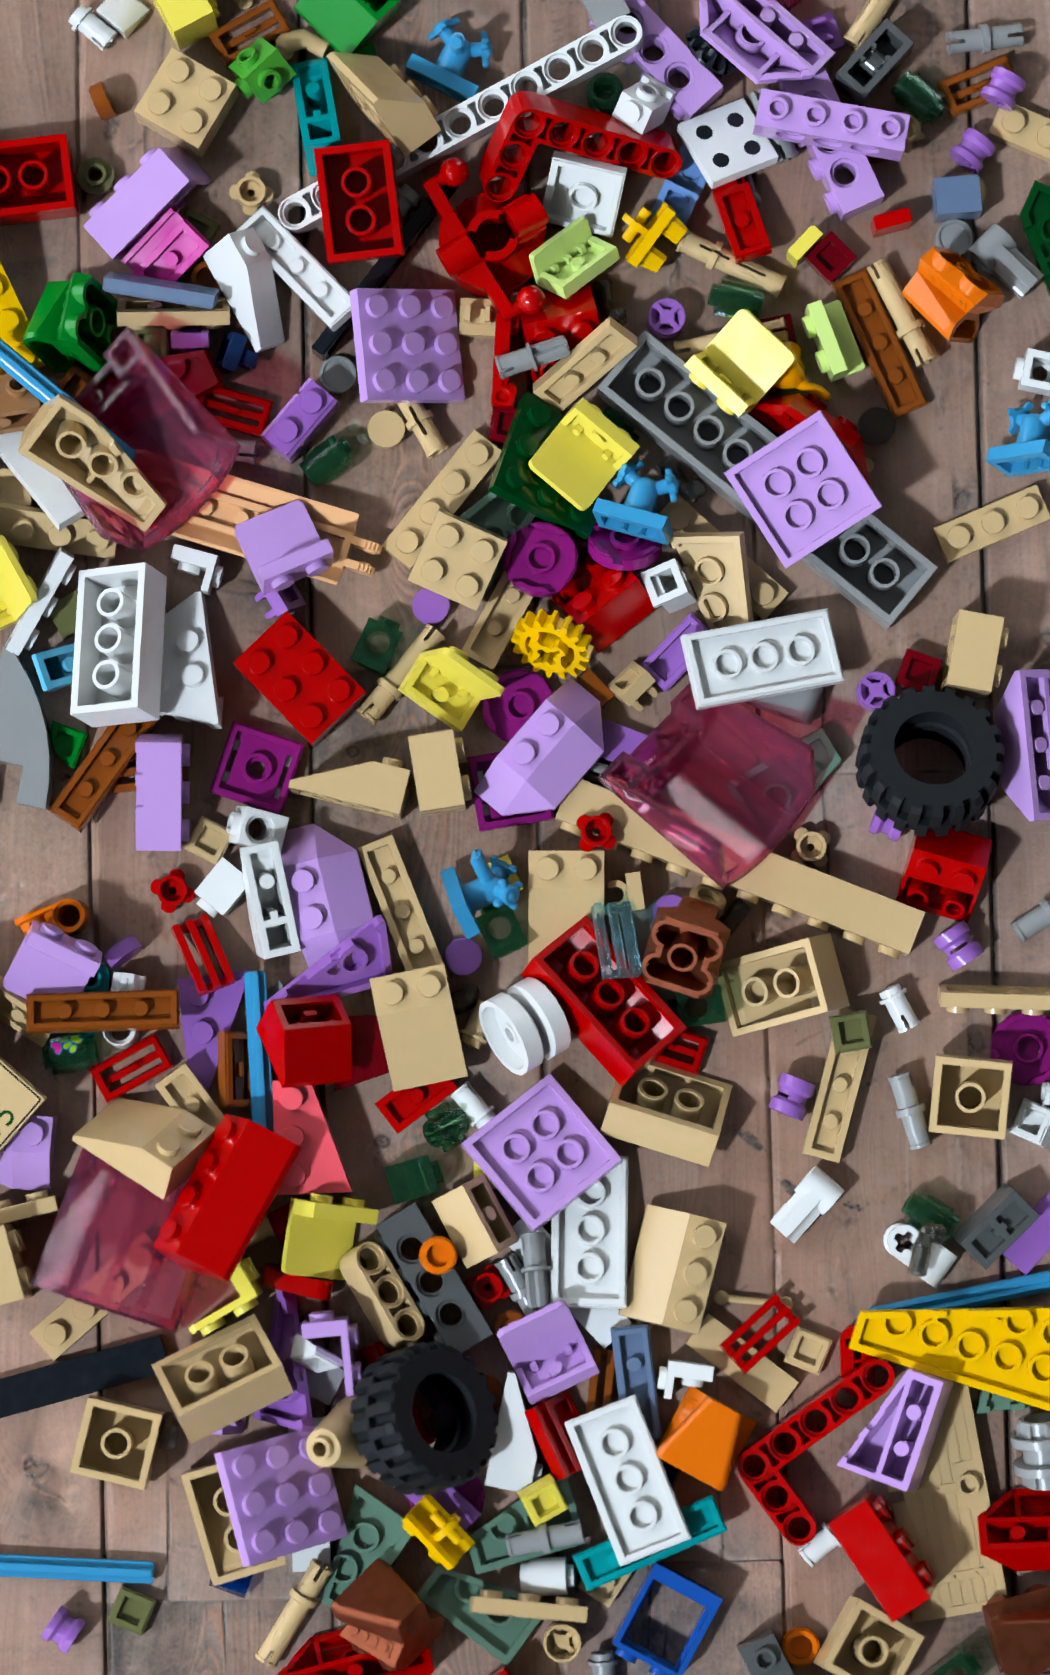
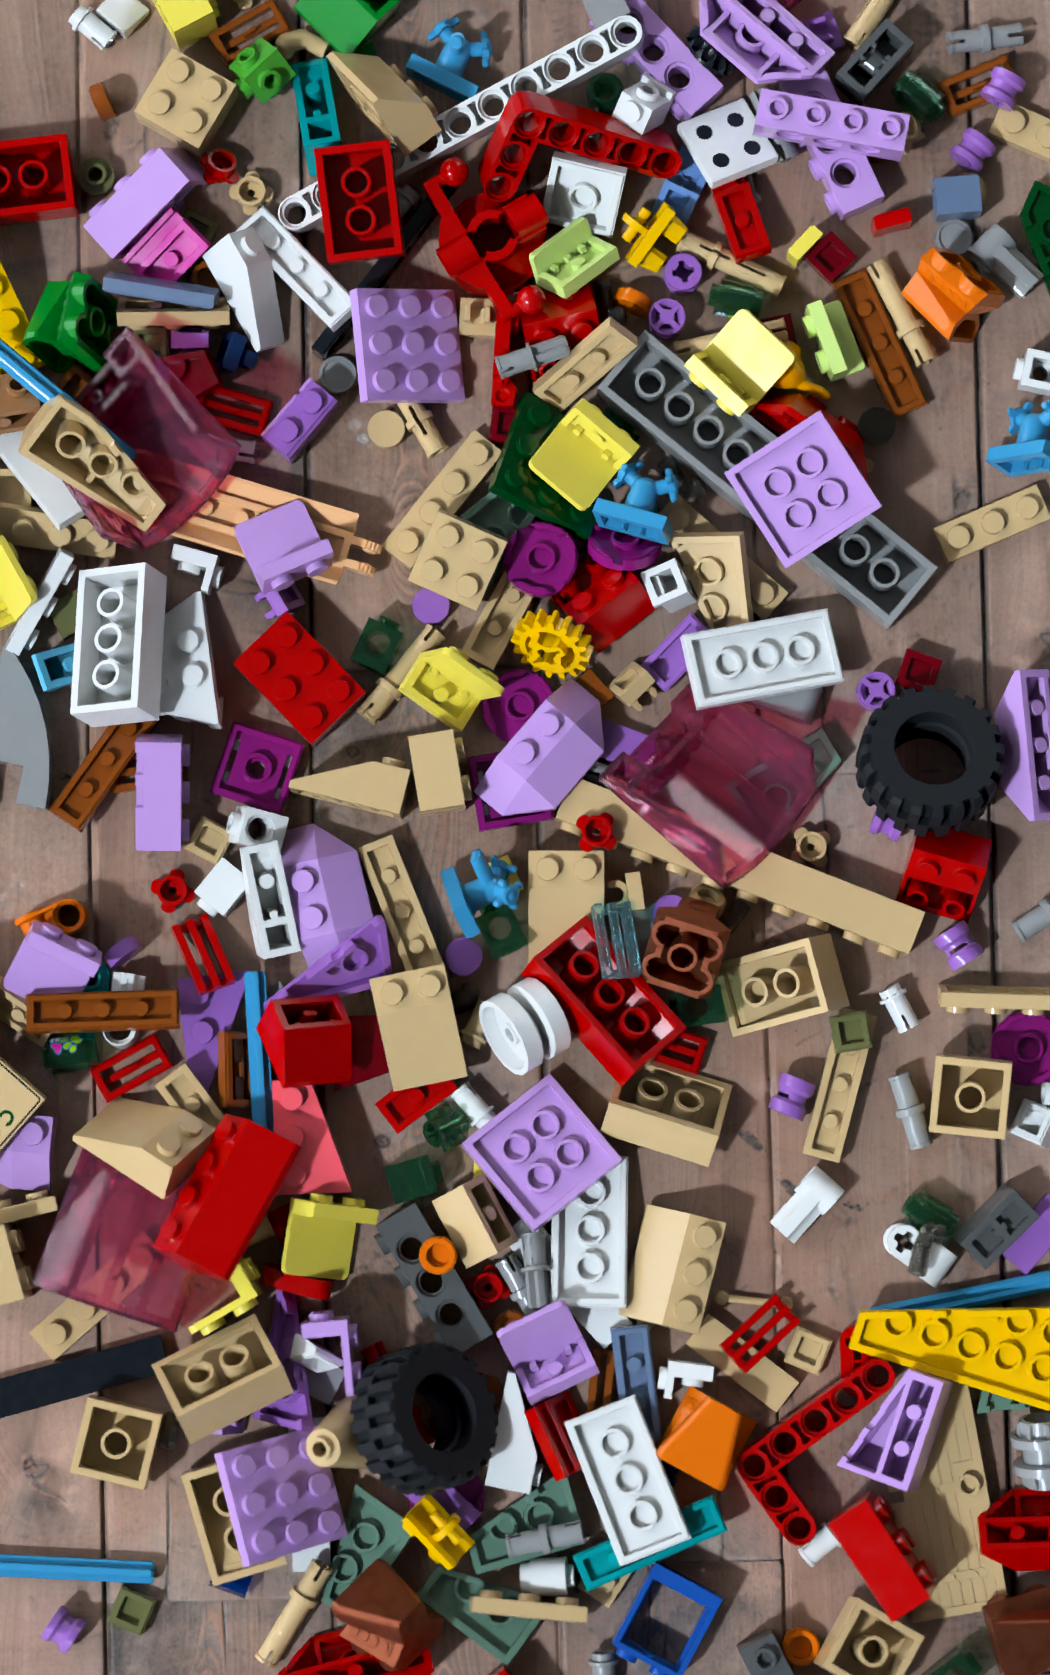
(67, 743): green tile -> none
(219, 166): none -> red plate
(328, 460): clear green brick -> none
(366, 1286): tan beam -> none
(542, 1500): light yellow tile -> none
(564, 1646): tan wheel -> none
(633, 301): none -> orange tile
(683, 281): none -> medium lavender wheel
(973, 654): tan brick -> none

